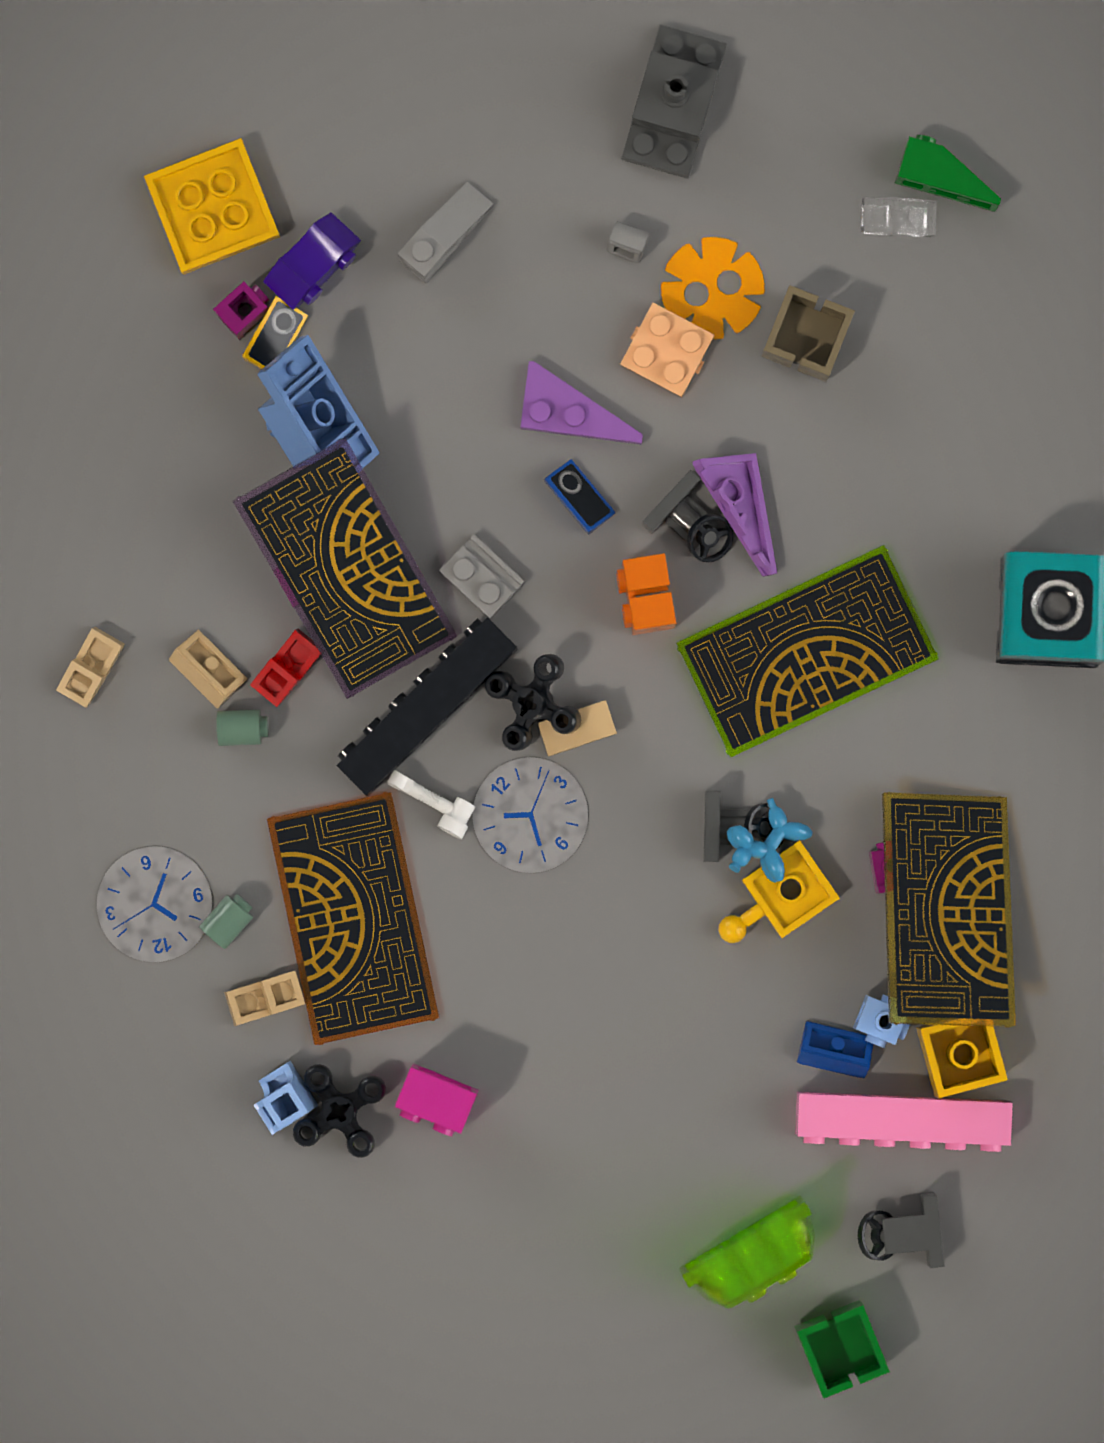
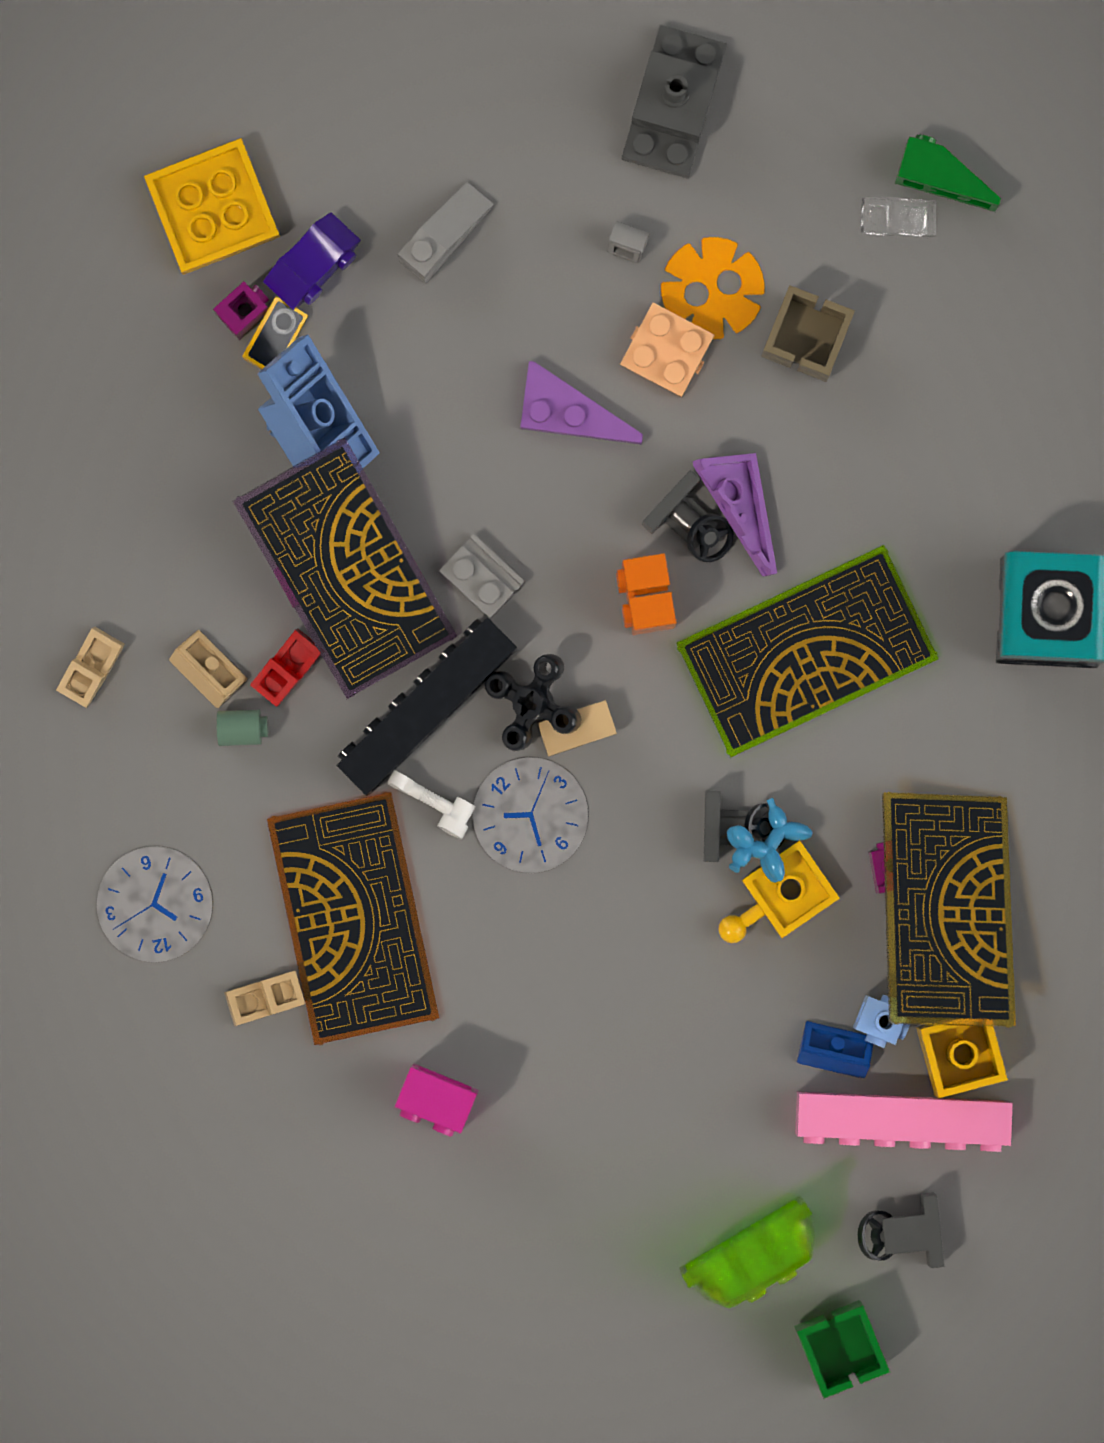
(227, 920): sand green brick -> none
(284, 1098): light blue brick -> none
(348, 1126): black gear -> none
(579, 496): slope -> none

